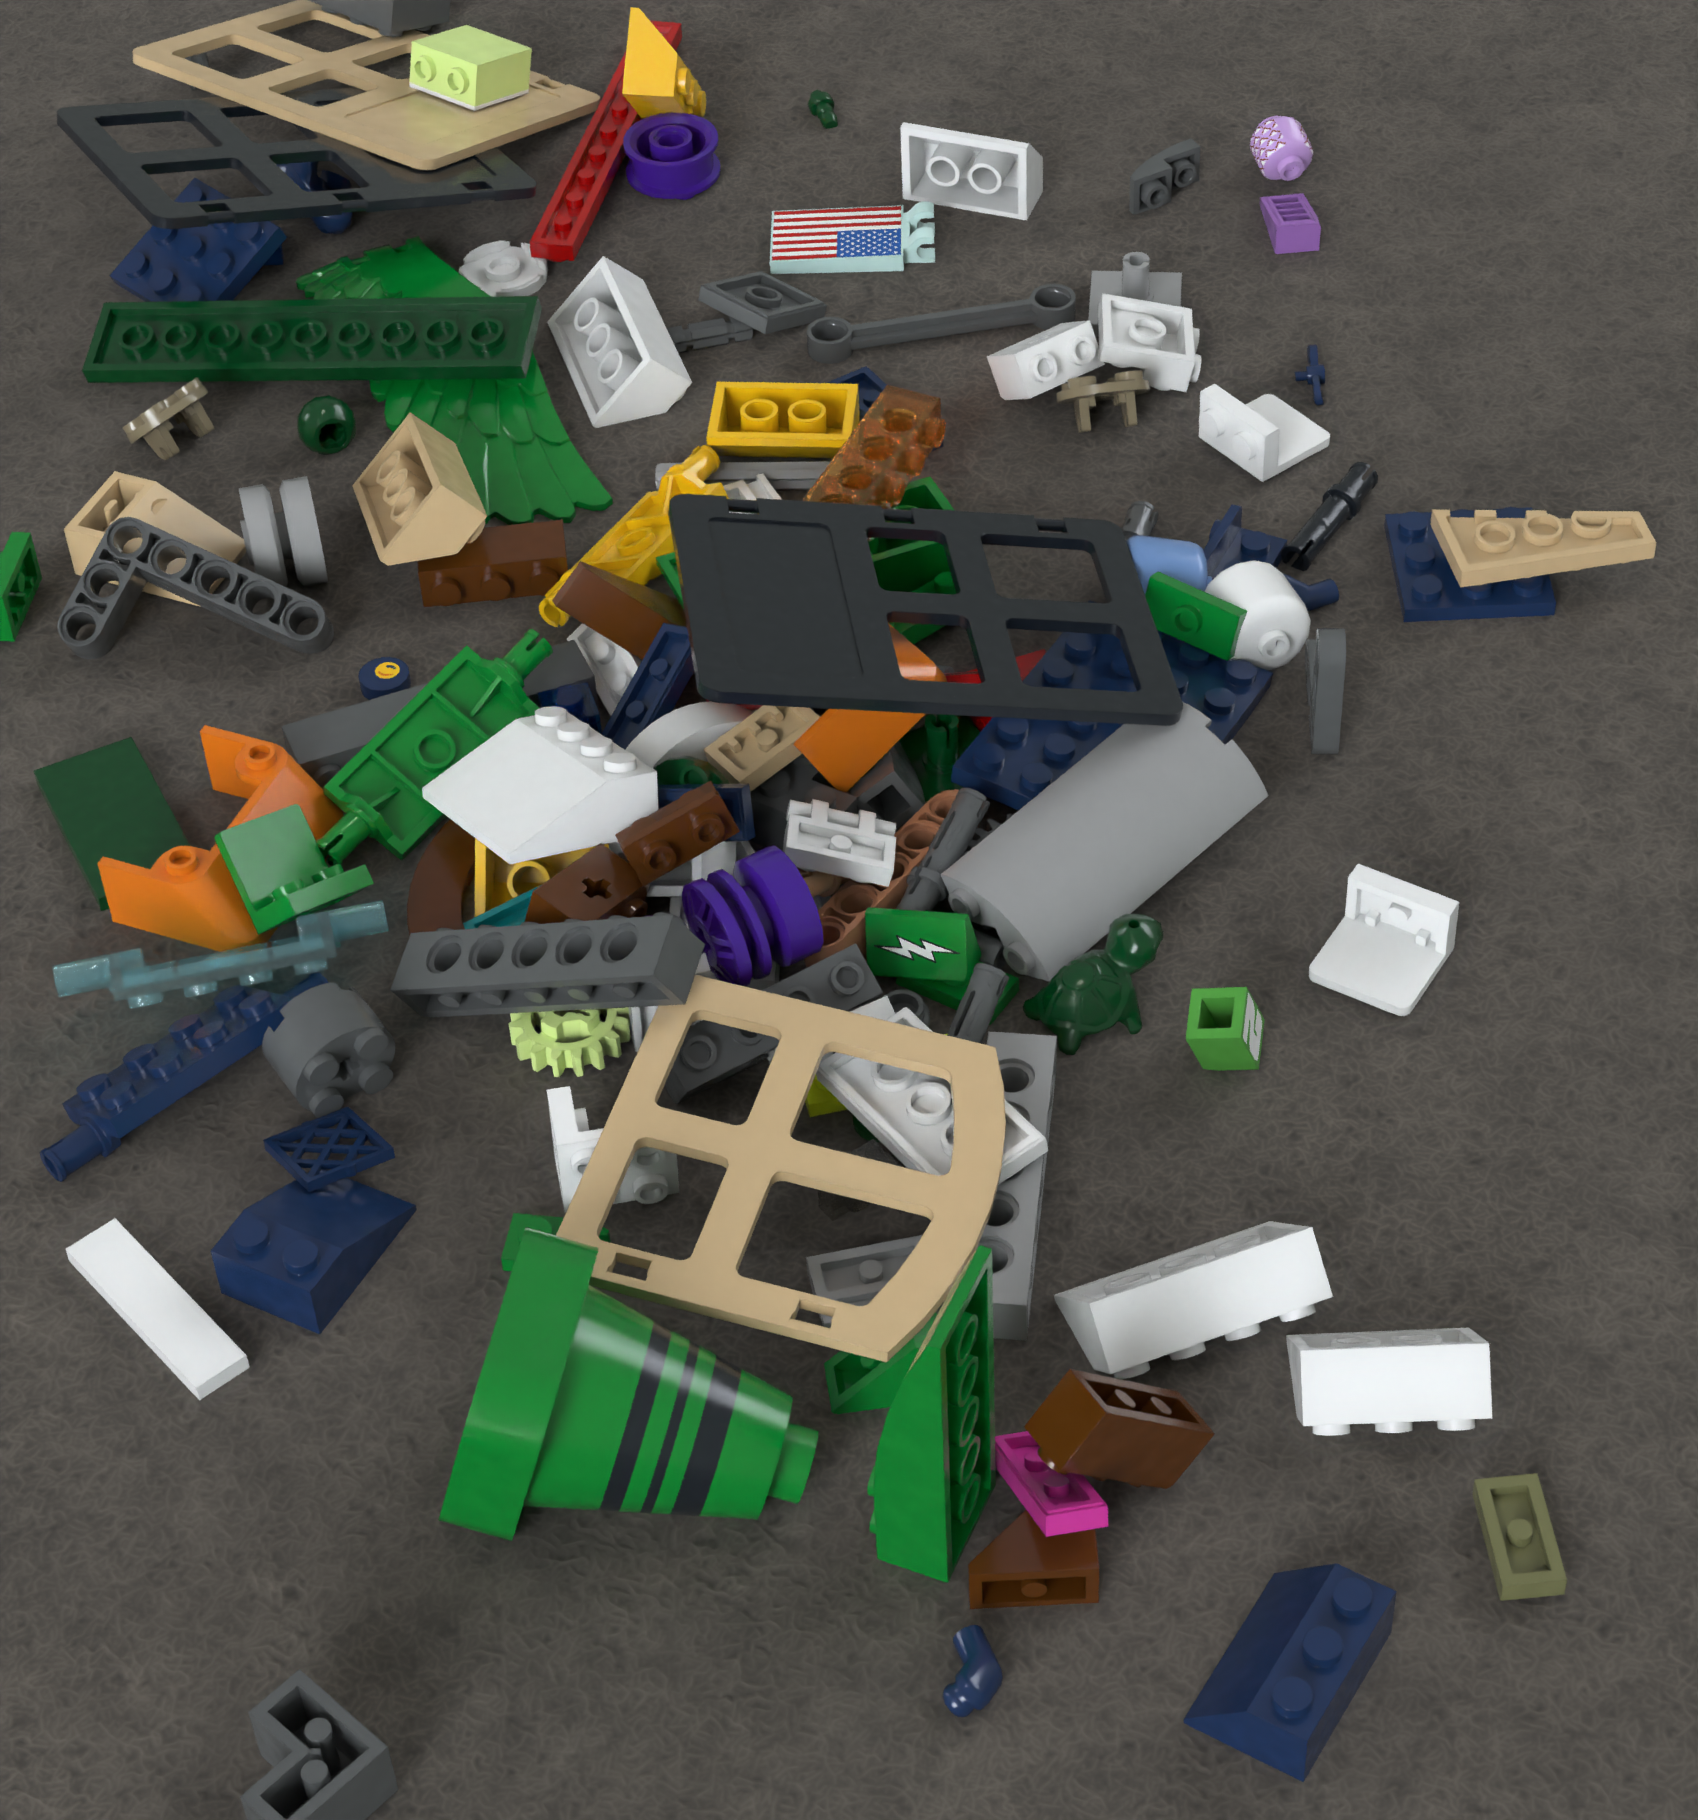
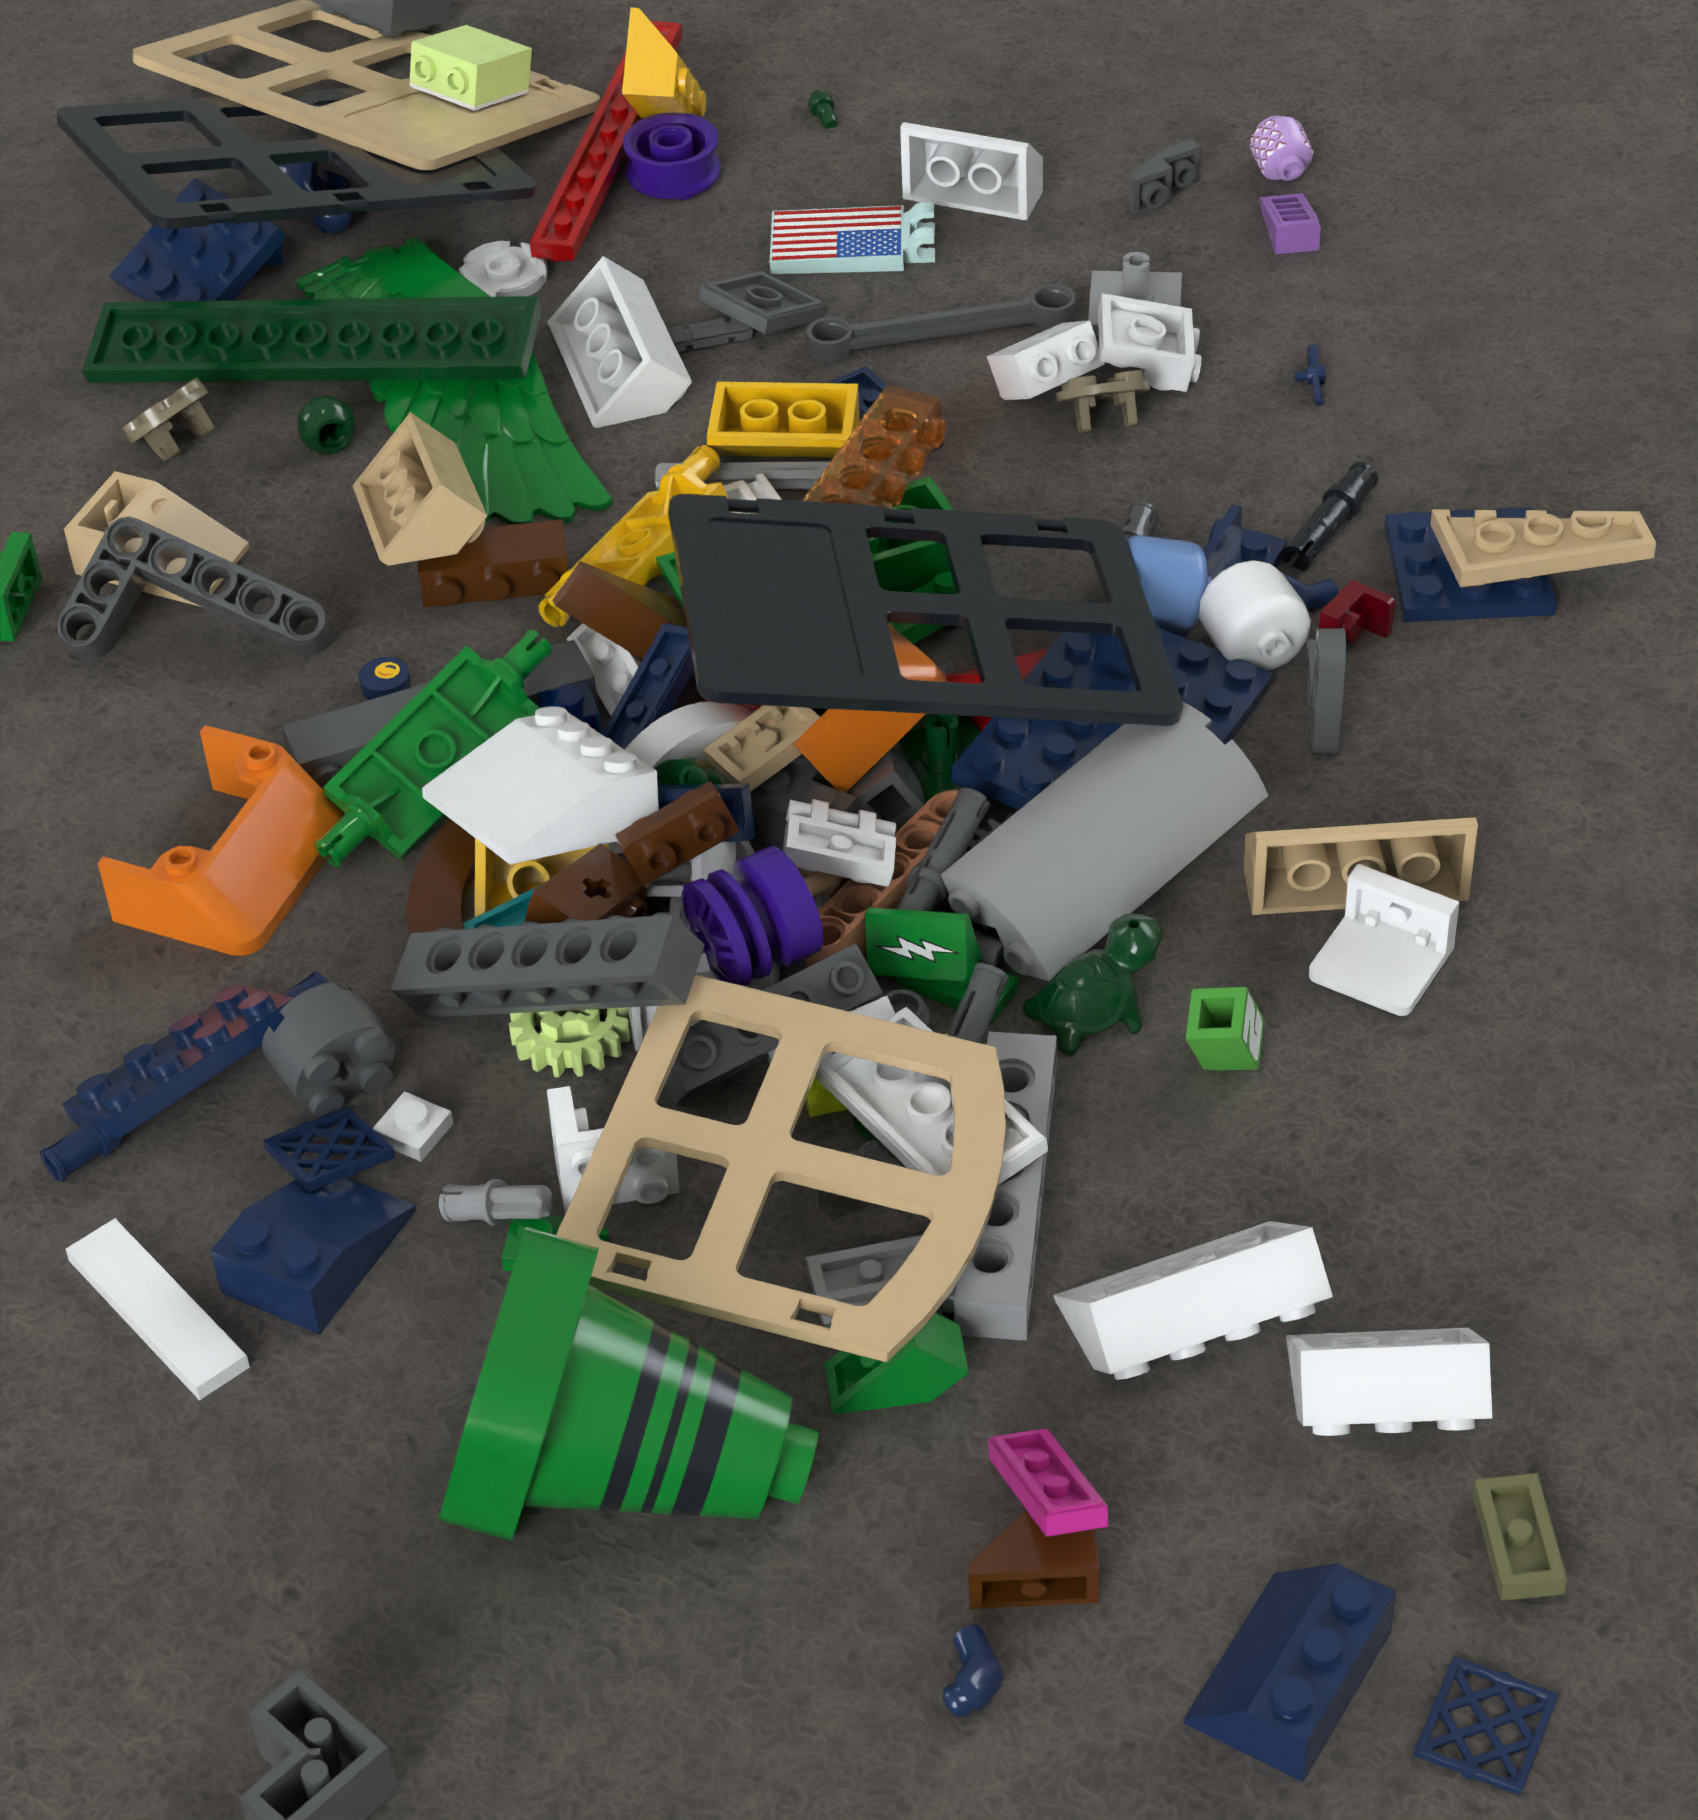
(109, 809): dark green tile -> none
(144, 985): clear light blue plate -> none
(283, 535): light grey wheel -> none
(283, 869): green bracket -> none
(414, 1125): none -> white plate
(494, 1202): none -> light grey axle
(940, 1435): green slope -> none
(1117, 1430): reddish brown brick -> none
(1194, 615): green plate -> none
(1258, 436): white bracket -> none
(1312, 865): none -> tan slope
(1358, 609): none -> dark red bracket
(1470, 1765): none -> dark blue window

